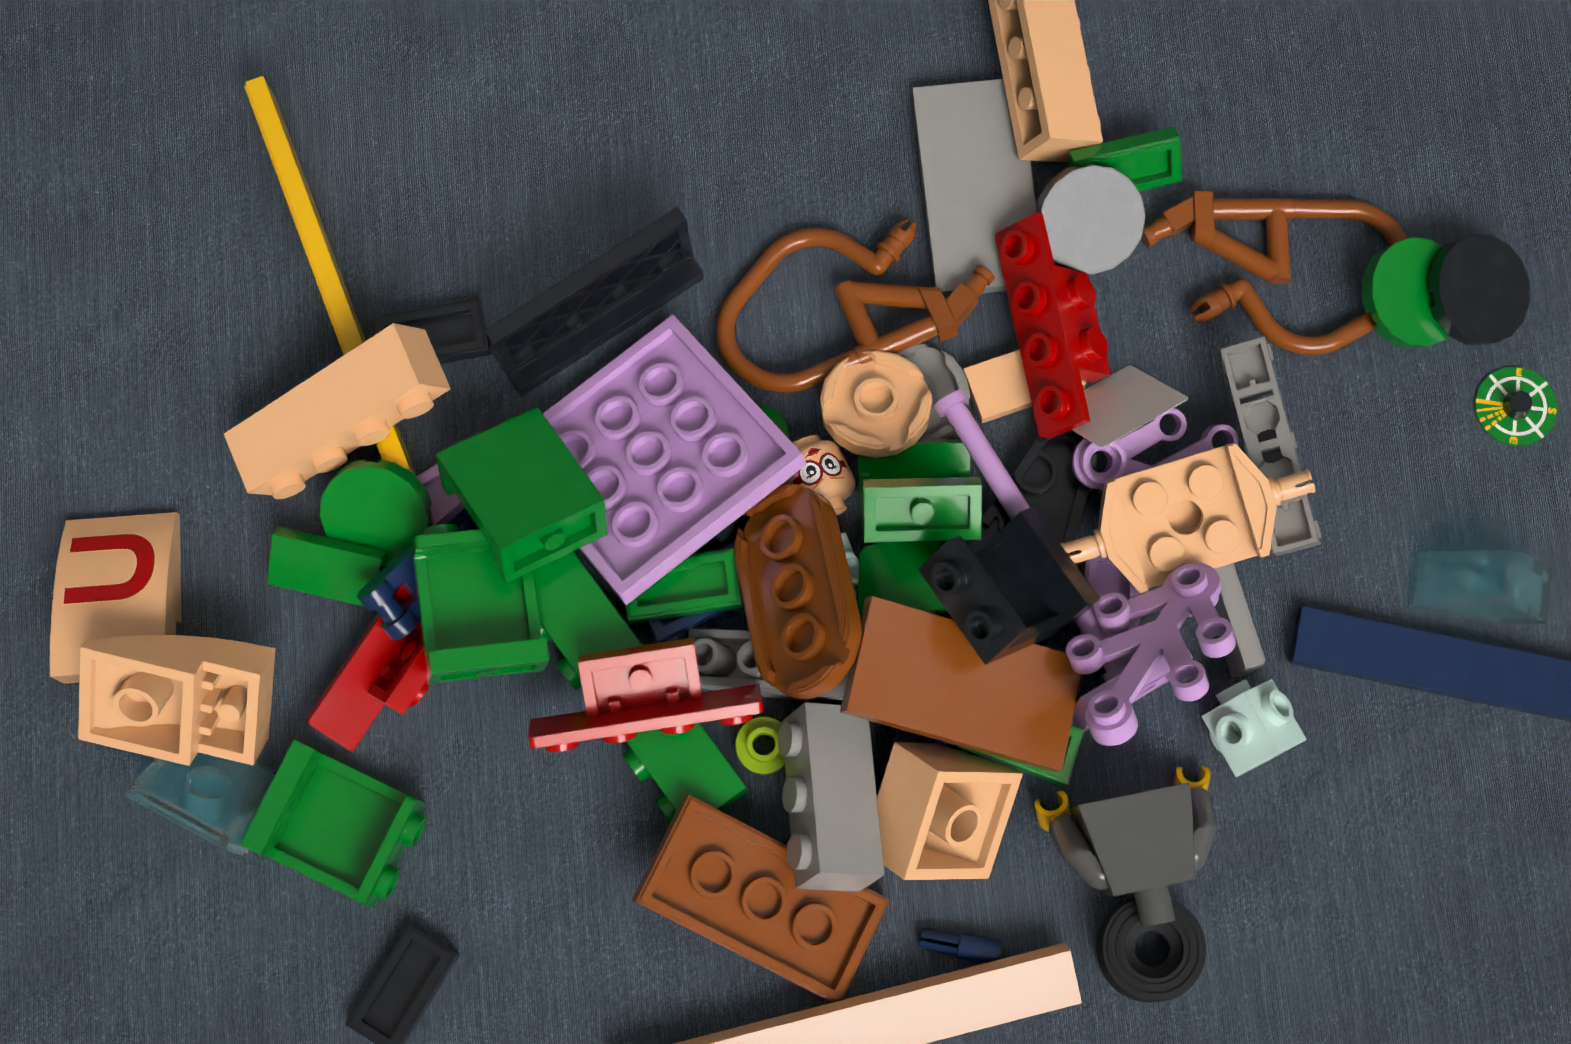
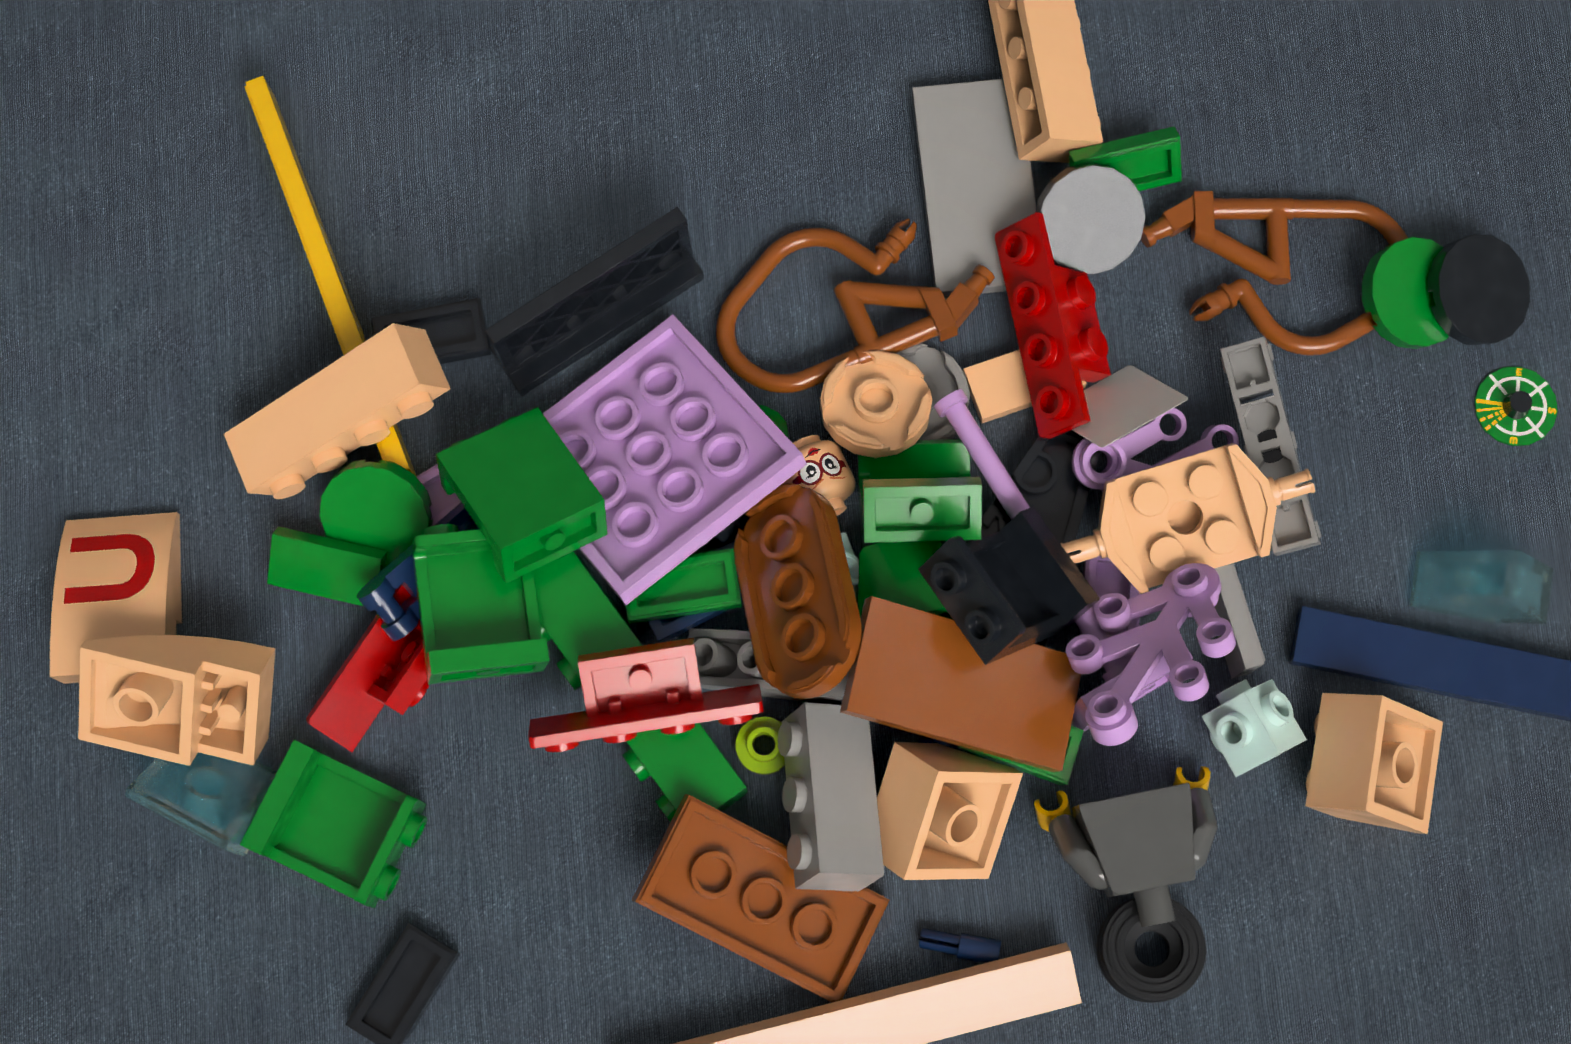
(1374, 762): none -> light nougat slope

